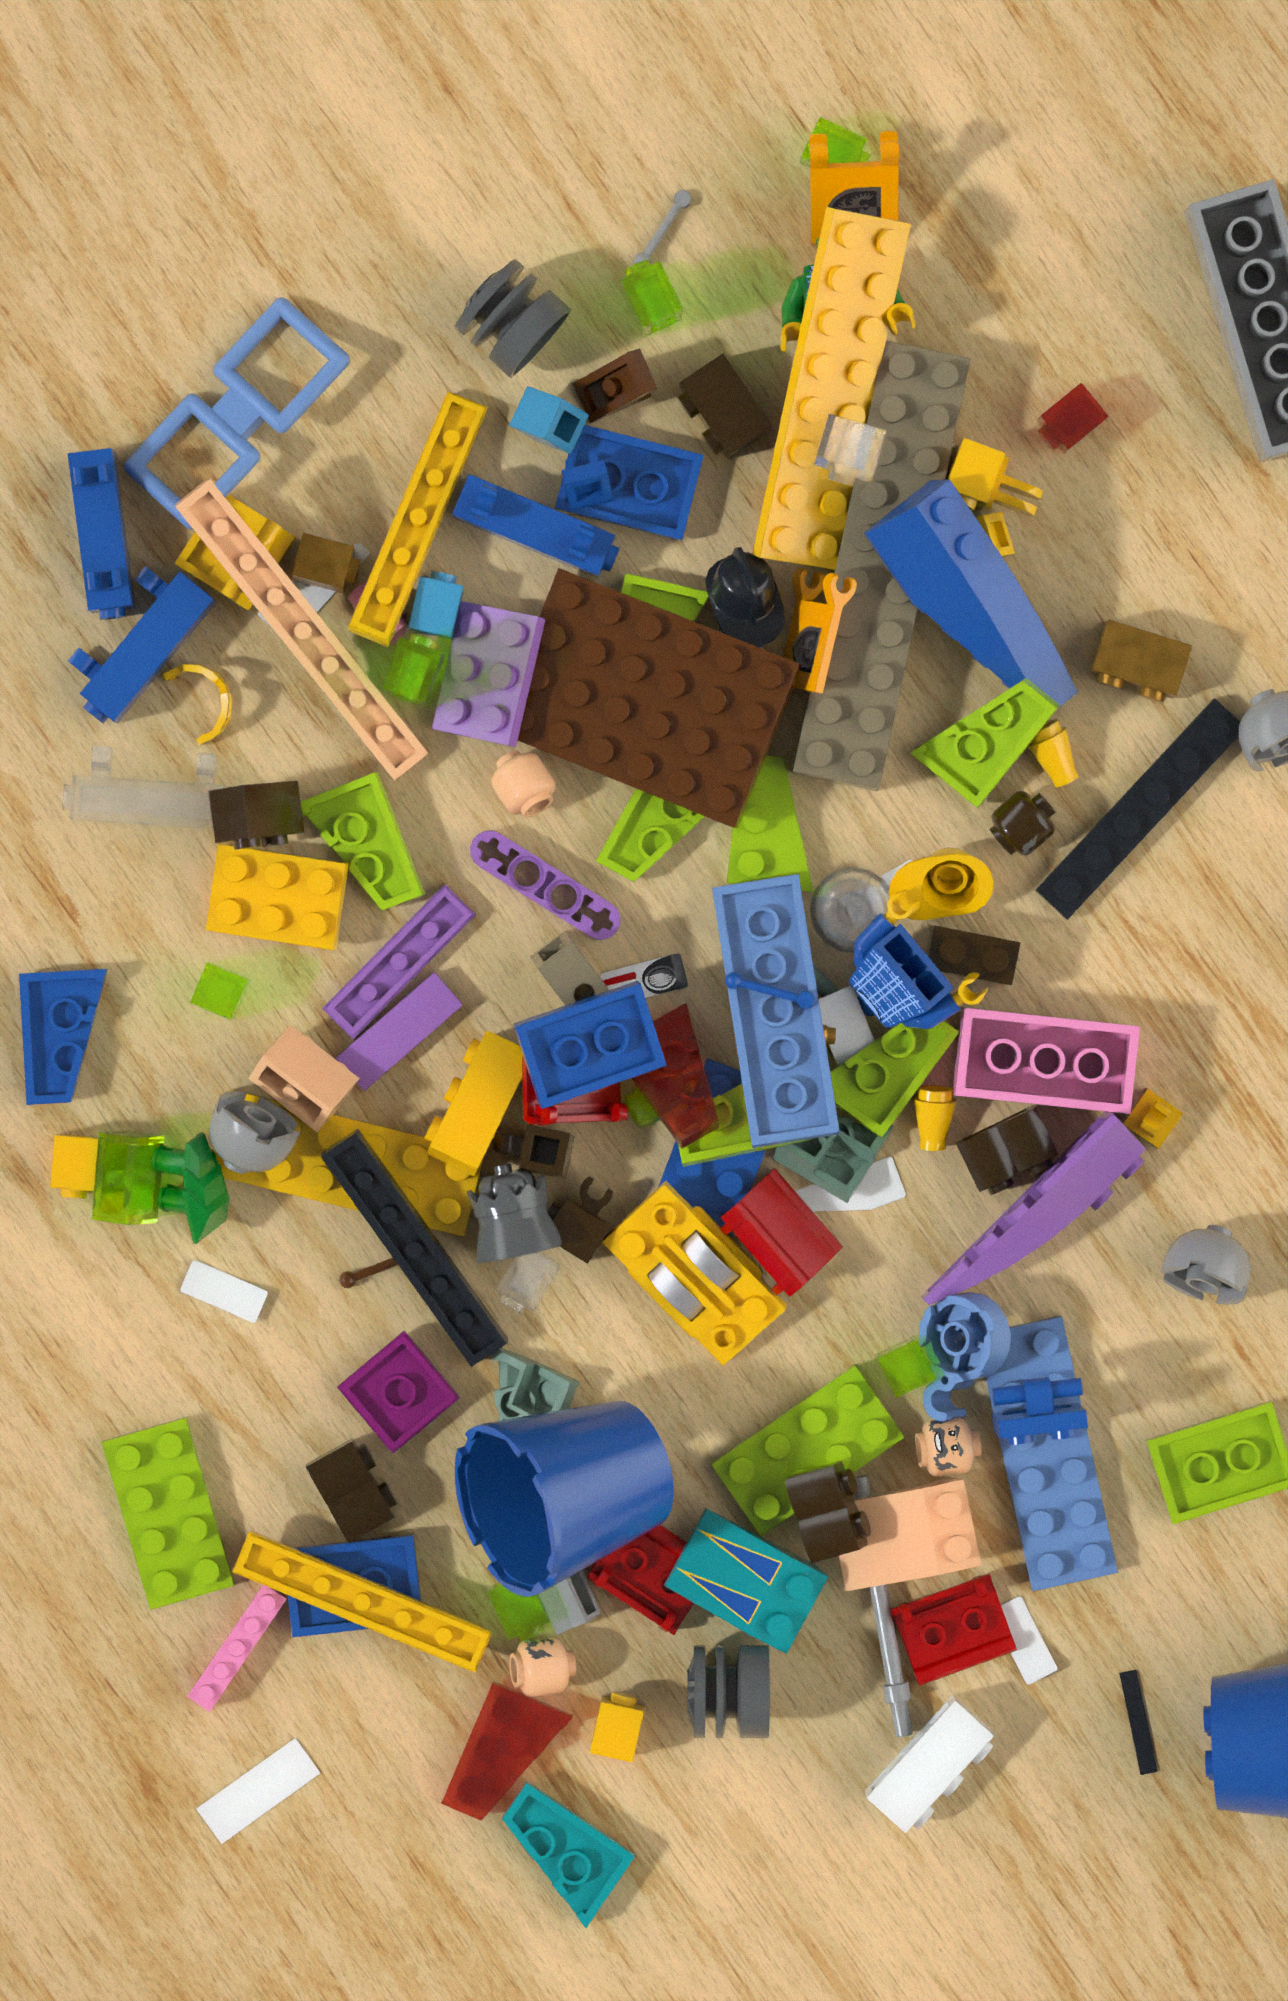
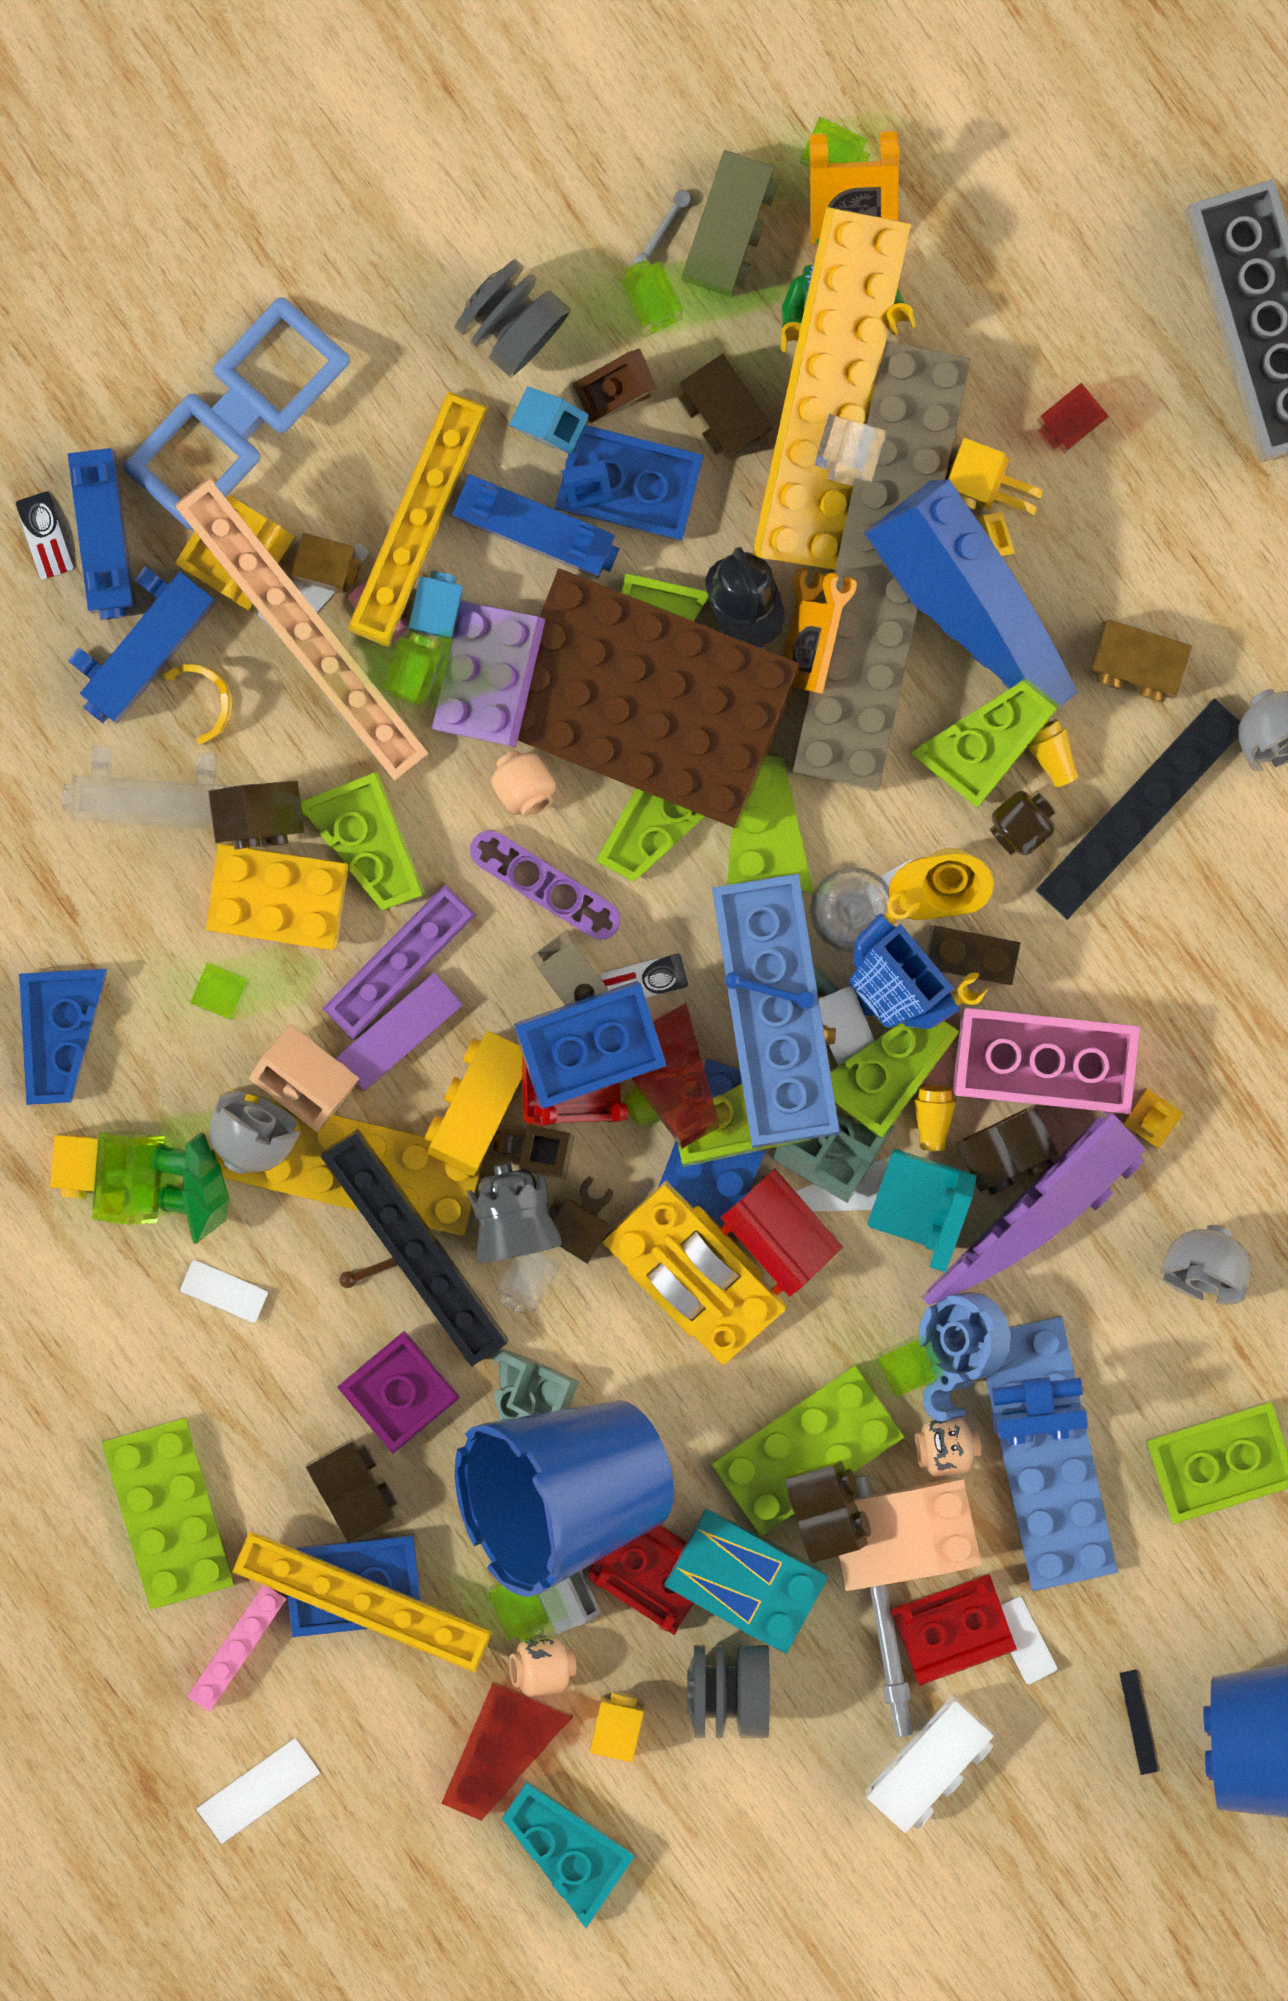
(44, 535): none -> sticker
(730, 224): none -> olive brick
(923, 1204): none -> teal bracket

